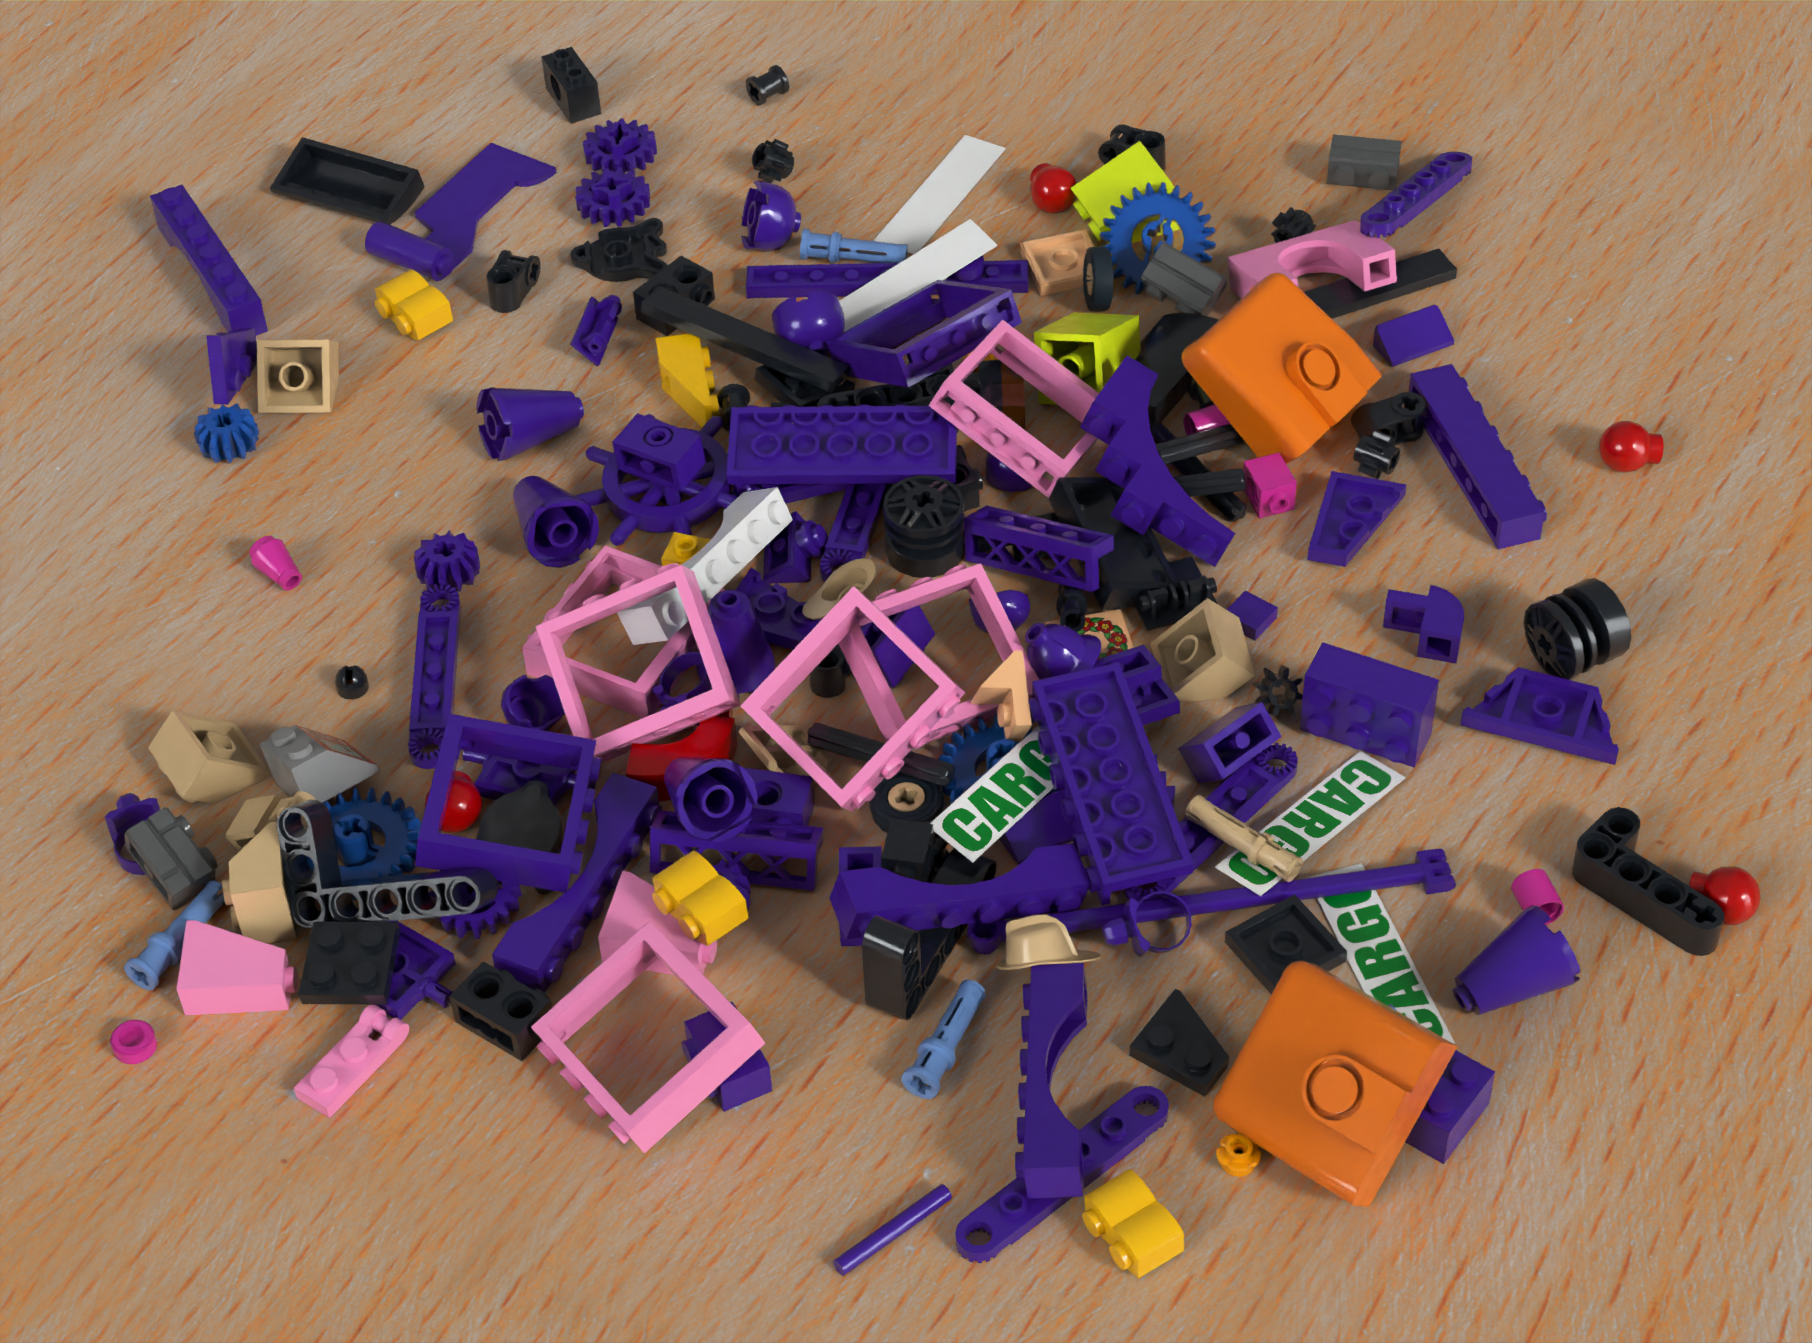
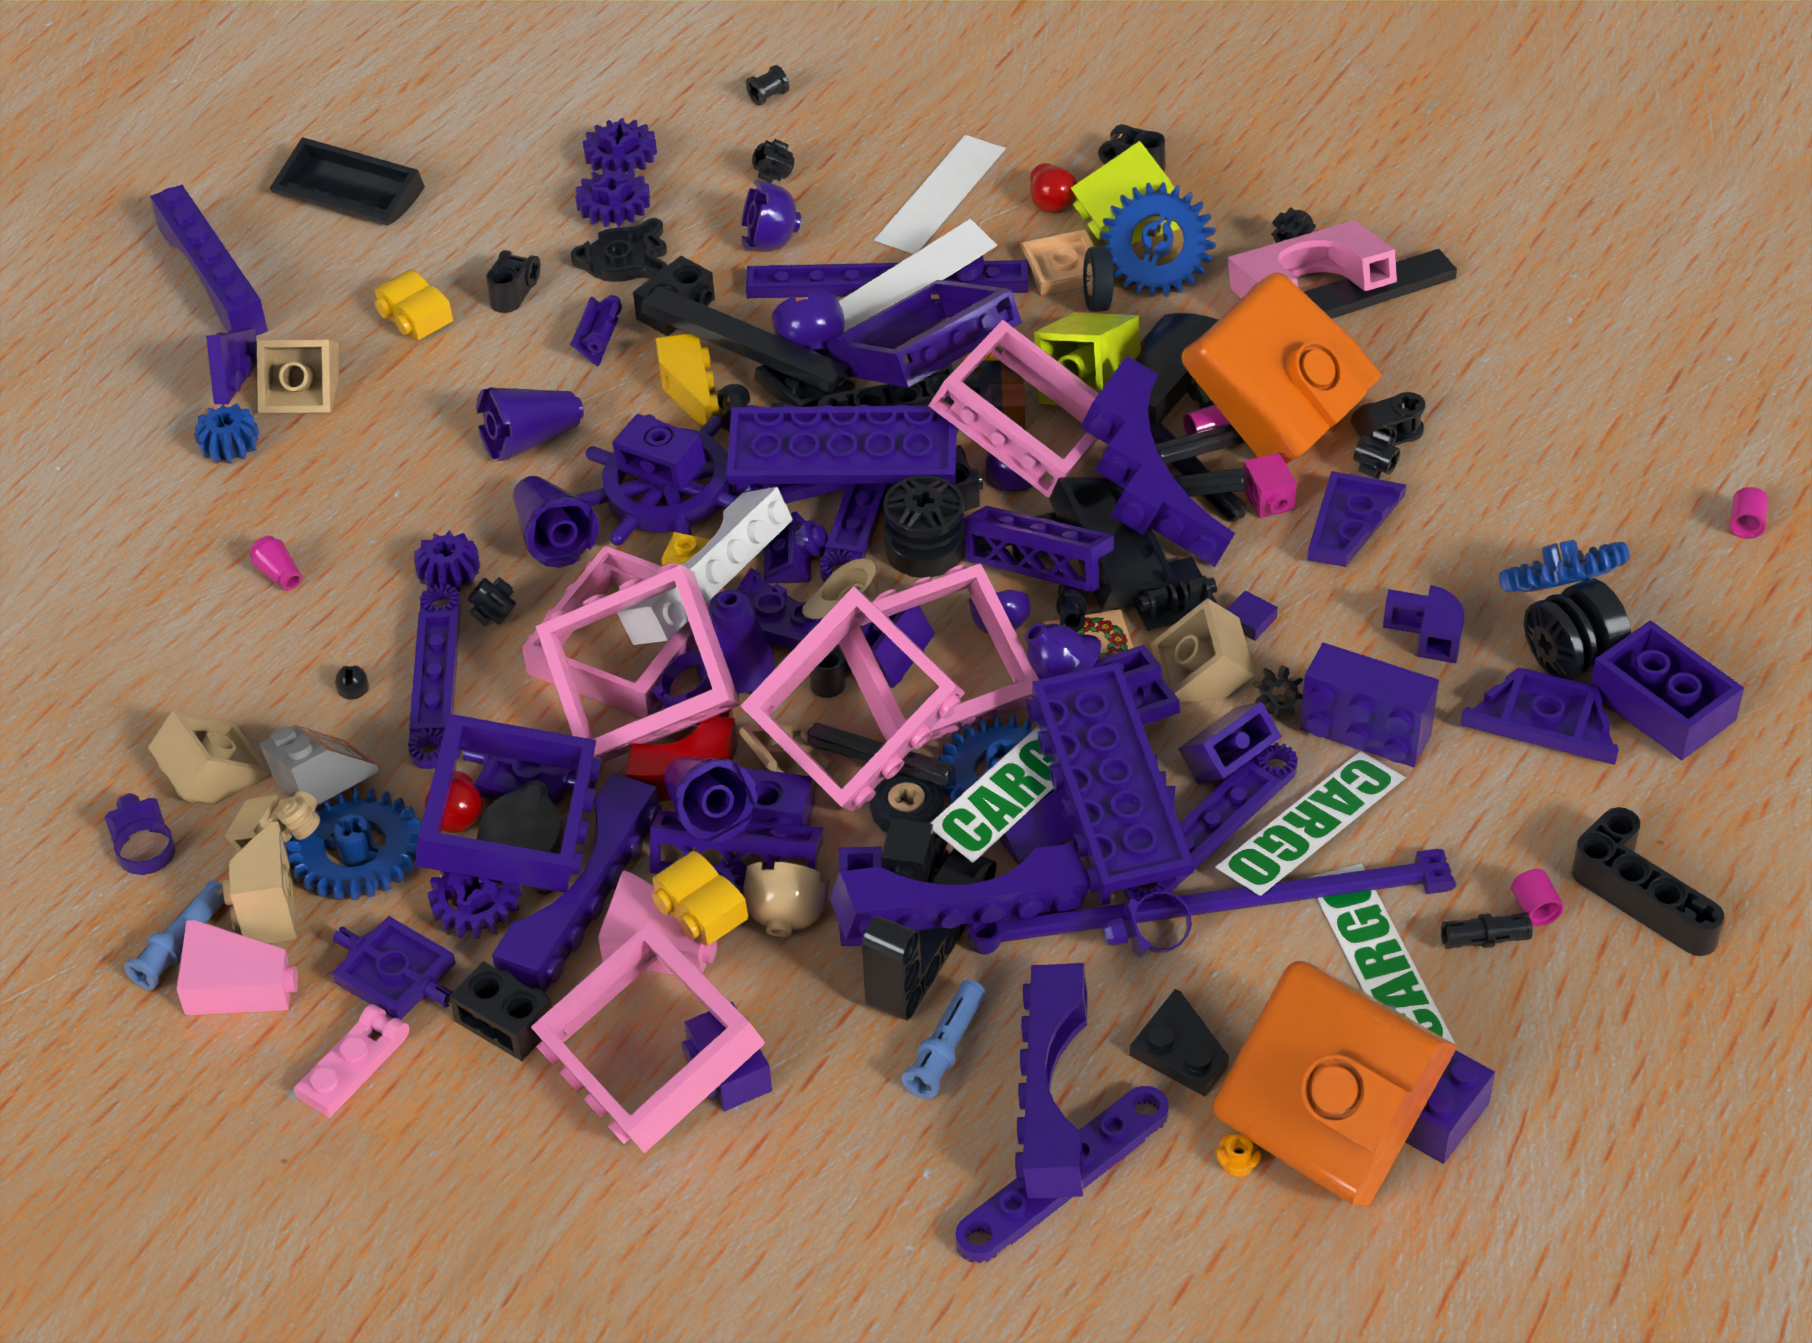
(133, 1042): dark pink tile -> none
(171, 857): dark grey brick -> none
(349, 963): black plate -> none
(372, 893): black beam -> none
(455, 212): dark purple door -> none
(491, 601): none -> black gear
(532, 703): dark purple hair -> none
(571, 85): black brick -> none
(784, 897): none -> tan cylinder
(834, 243): medium blue pin -> none
(892, 1229): dark purple bar -> none
(1009, 691): light nougat slope -> none
(1040, 941): tan piece -> none
(1133, 1224): yellow brick -> none
(1182, 281): dark grey brick -> none
(1256, 846): tan pin -> none
(1281, 937): black plate -> none
(1364, 162): dark grey brick -> none
(1412, 335): dark purple slope -> none
(1415, 194): dark purple plate -> none
(1478, 458): dark purple brick -> none
(1486, 930): none -> black pin
(1517, 965): dark purple cone -> none
(1574, 566): none -> blue gear
(1629, 447): red piece -> none
(1666, 689): none -> dark purple brick
(1732, 890): red piece -> none
(1749, 512): none -> dark pink beam

